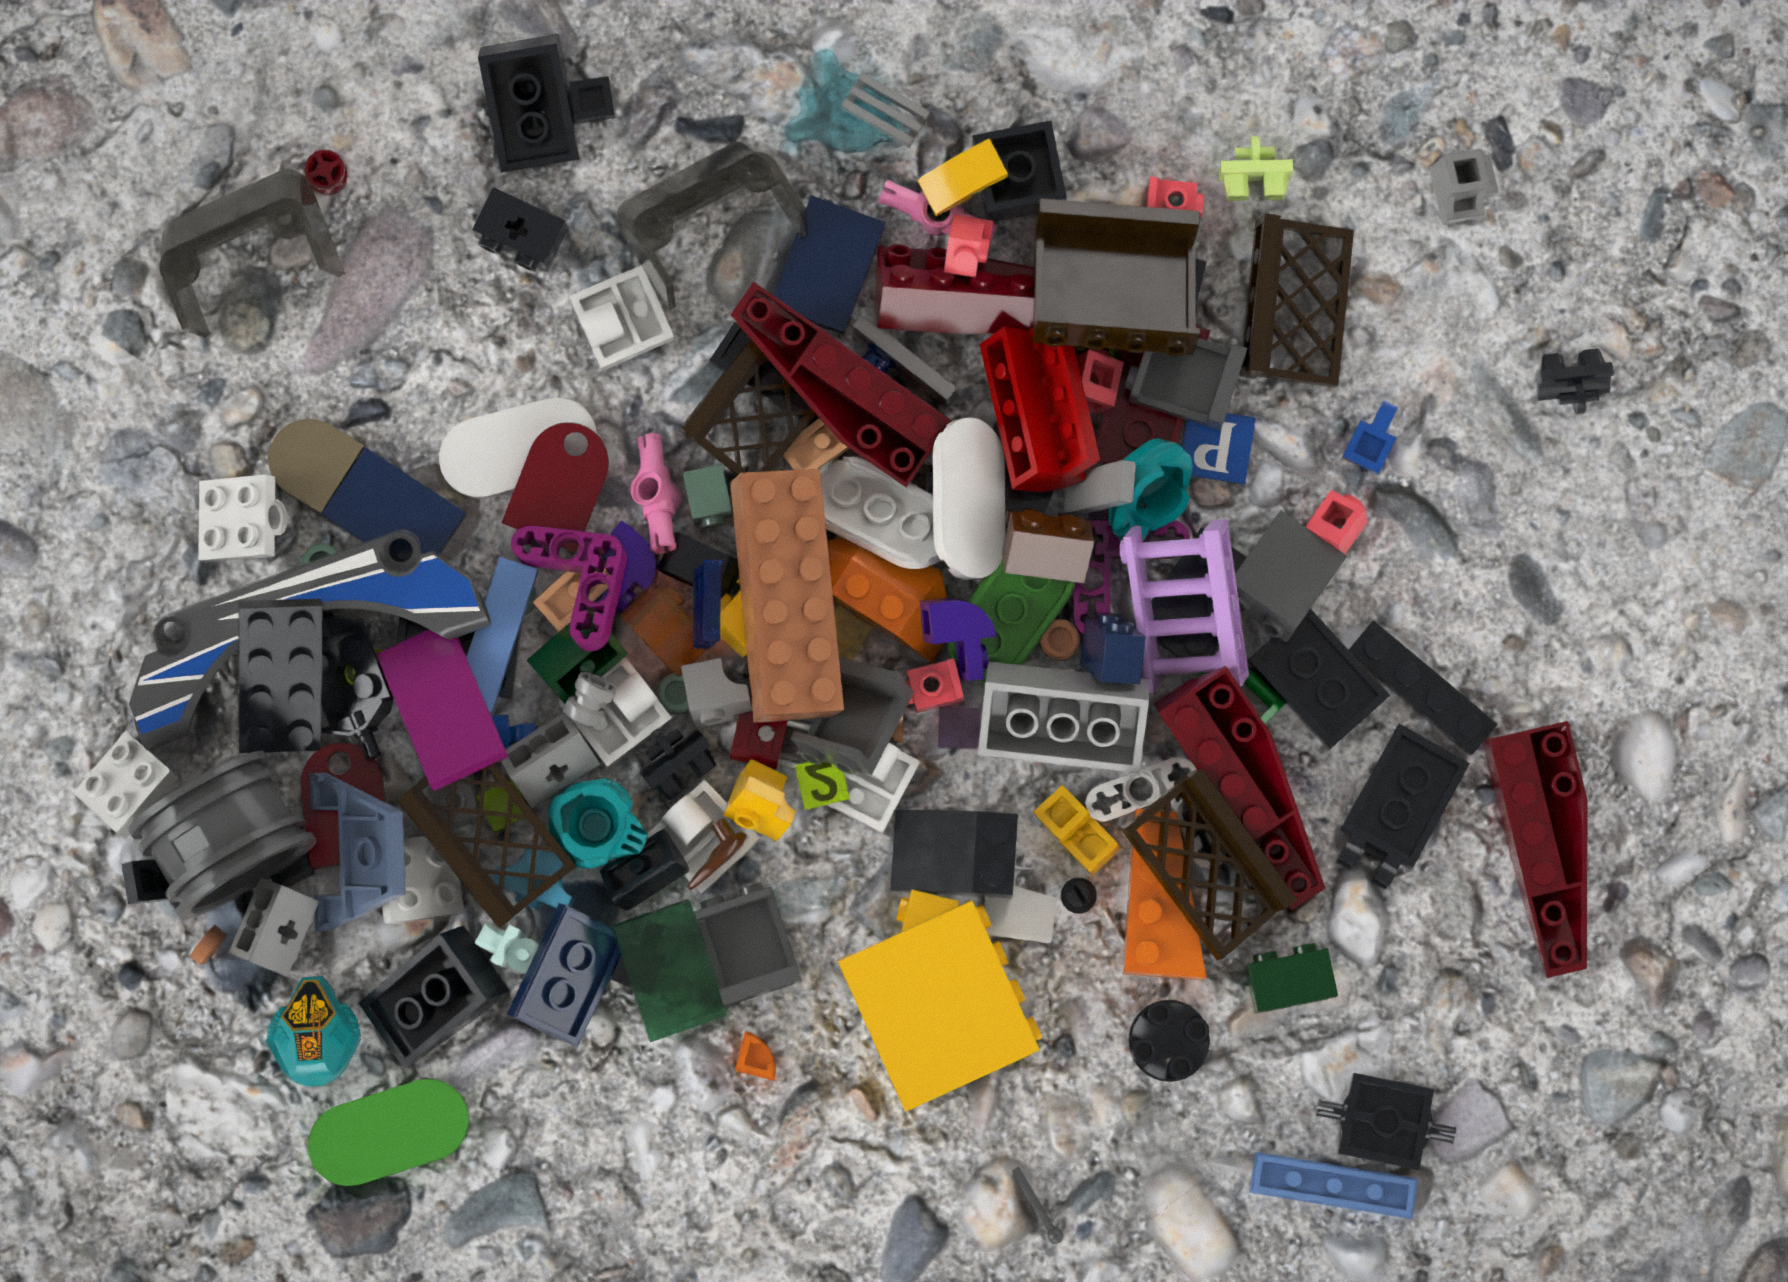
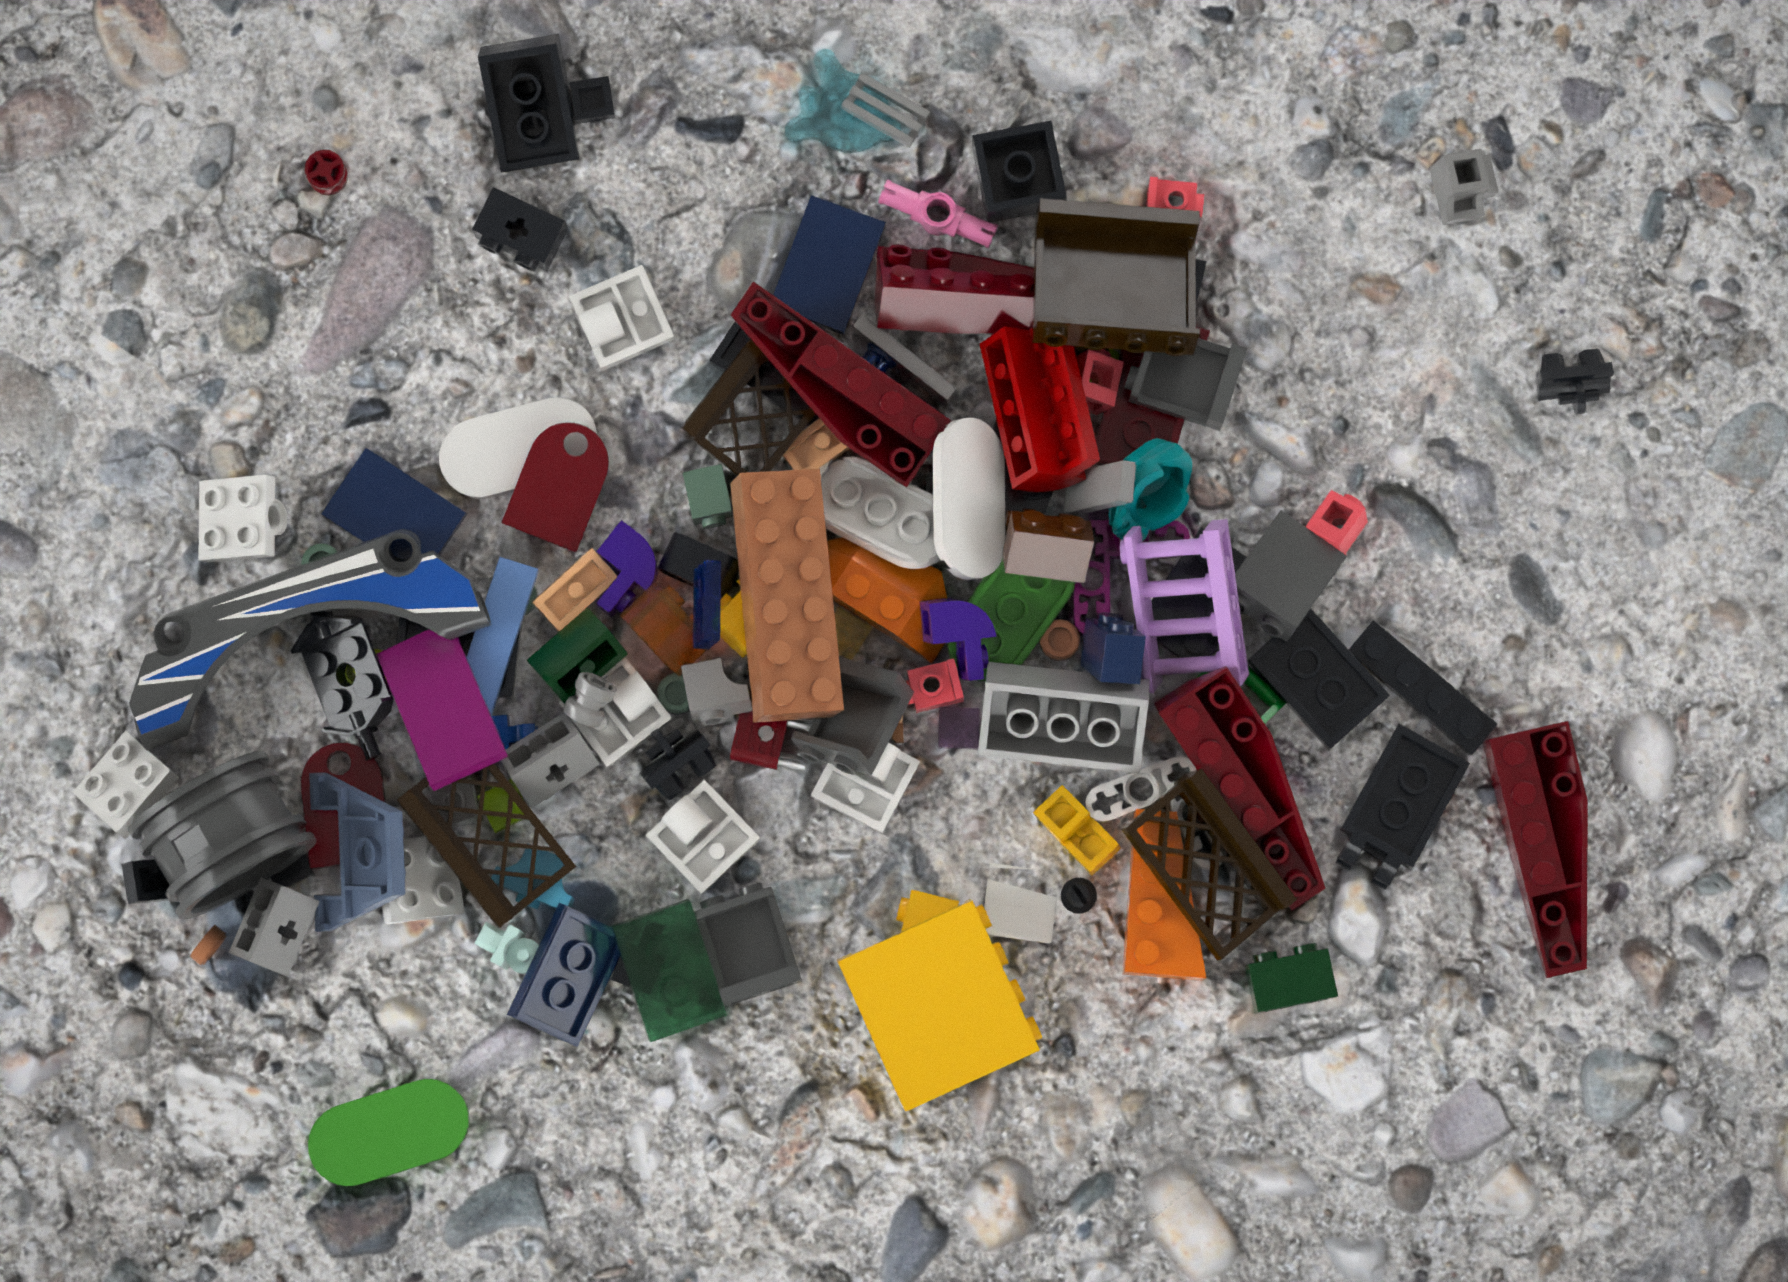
(279, 675): black plate -> none
(280, 200): clear smoke windscreen -> none
(312, 461): dark tan tile -> none
(313, 1034): teal helmet -> none
(433, 995): black slope -> none
(585, 562): magenta beam -> none
(595, 823): teal helmet -> none
(641, 875): black slope -> none
(649, 216): clear smoke windscreen -> none
(658, 507): bright pink pin -> none
(721, 854): reddish brown bar -> none
(756, 1058): orange tile -> none
(759, 801): yellow brick -> none
(821, 784): clear neon green sticker -> none
(954, 852): black slope -> none
(962, 177): yellow slope -> none
(967, 245): coral brick -> none
(1054, 1234): dark grey hinge -> none
(1169, 1040): black dish -> none
(1221, 453): blue piece -> none
(1237, 173): yellowish green hips -> none
(1263, 296): dark brown fence -> none
(1333, 1185): medium blue tile -> none
(1371, 442): blue plate -> none
(1385, 1121): black plate -> none

